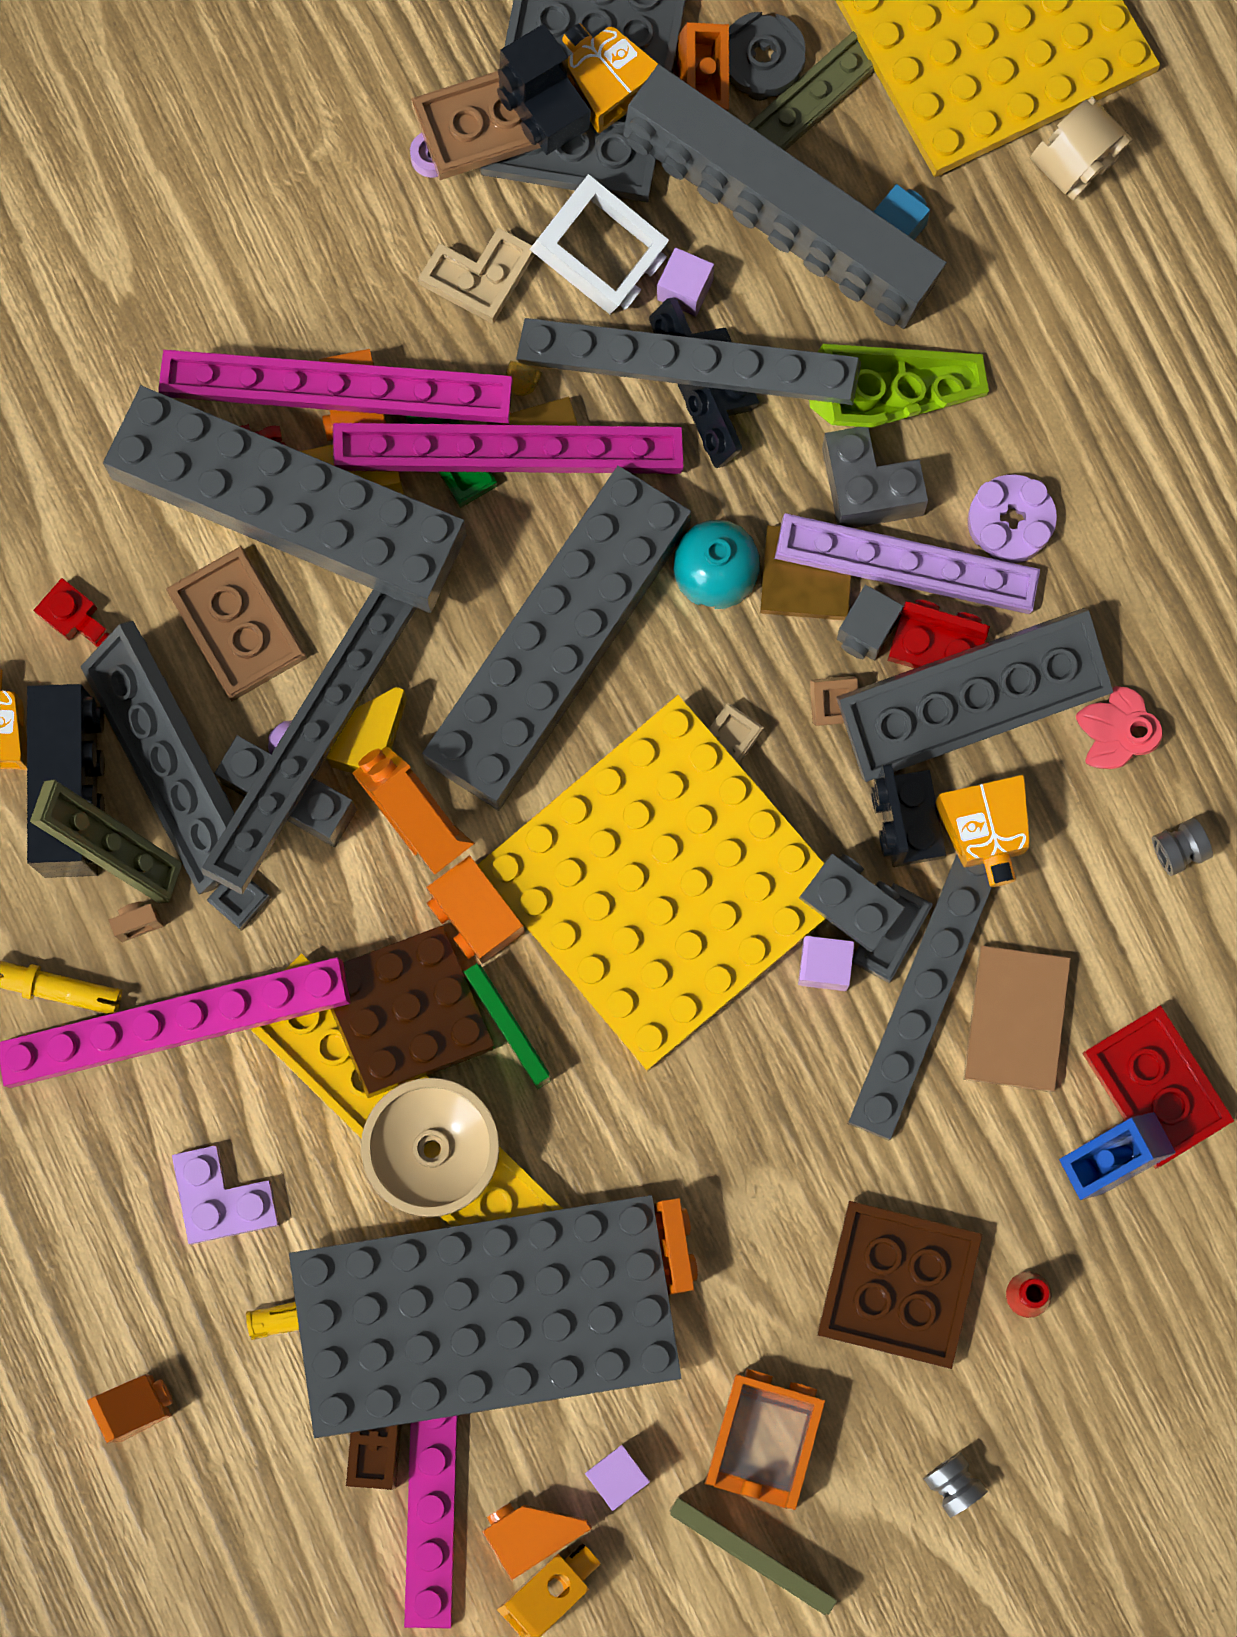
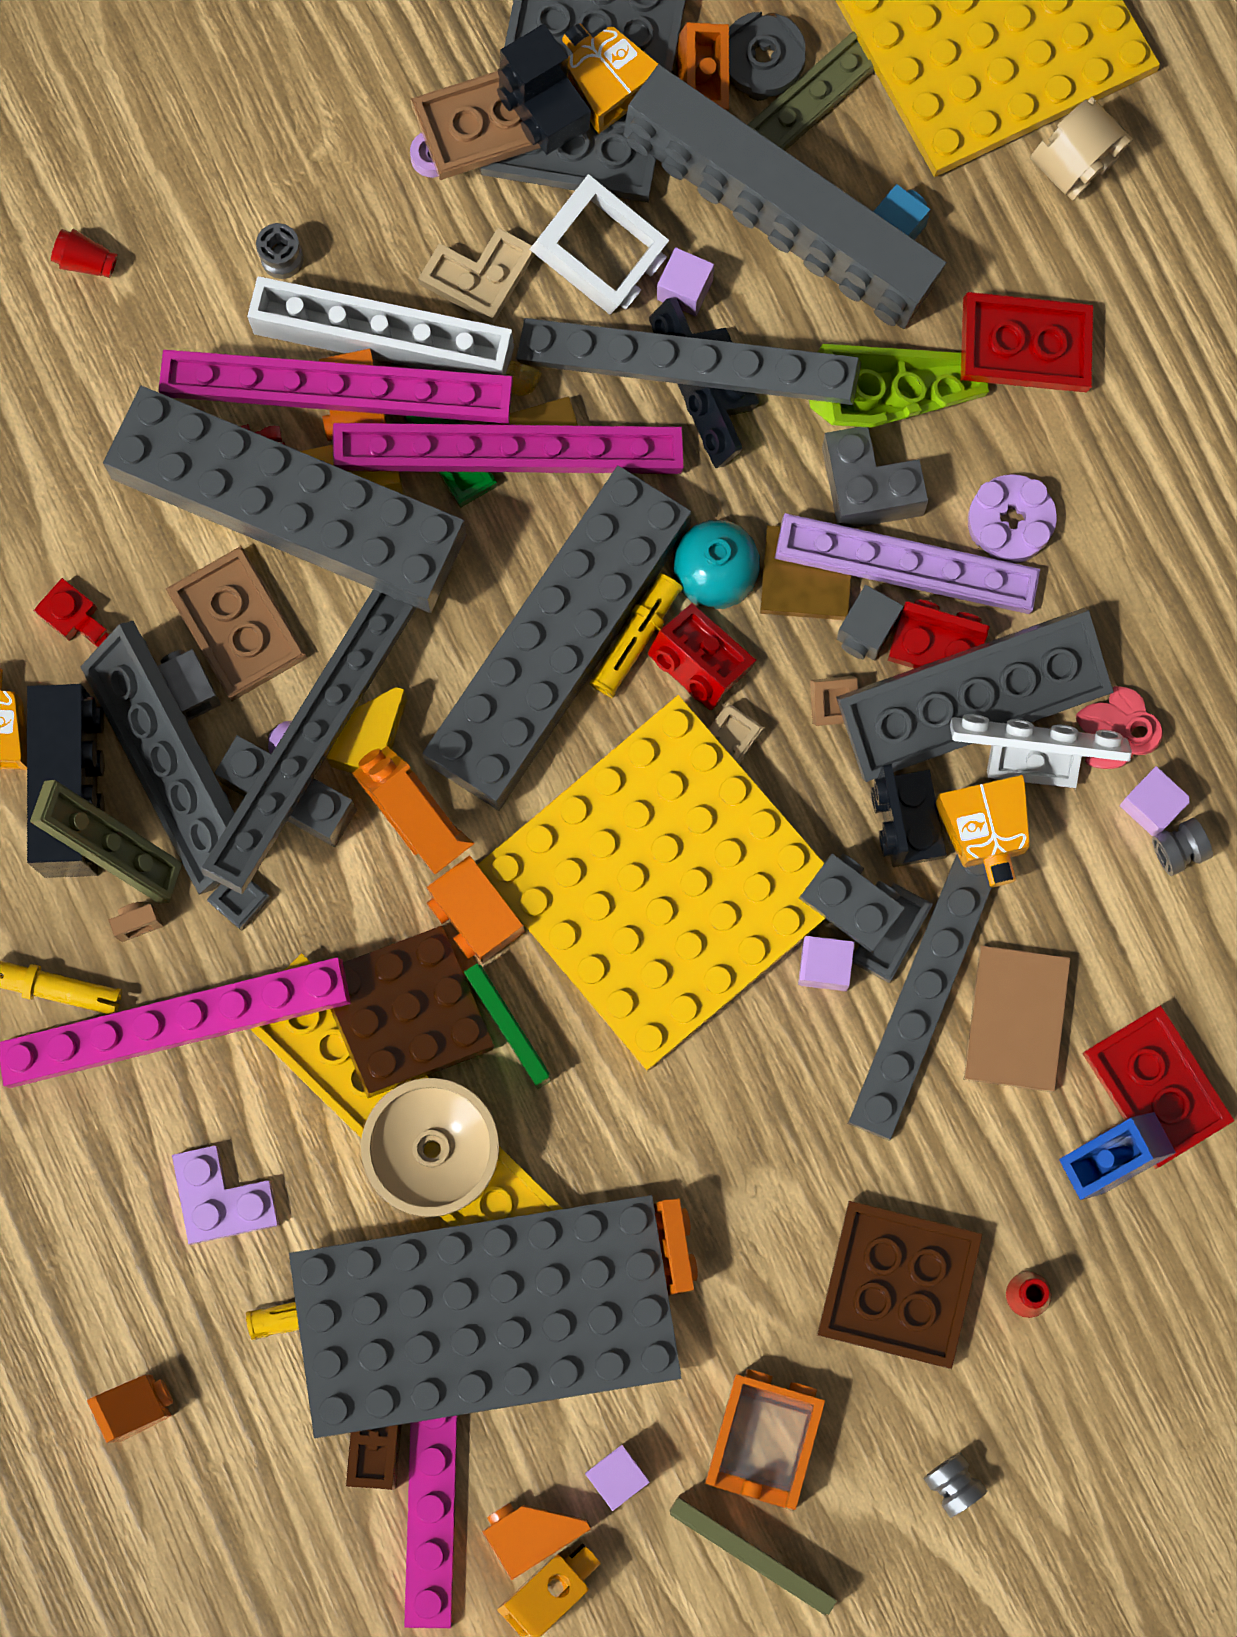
(83, 255): none -> red cone
(188, 683): none -> flat silver brick
(282, 260): none -> flat silver wheel
(389, 330): none -> white brick
(664, 592): none -> yellow pin
(700, 656): none -> red bracket
(1027, 342): none -> red plate
(1037, 752): none -> white bracket
(1155, 802): none -> lavender piece

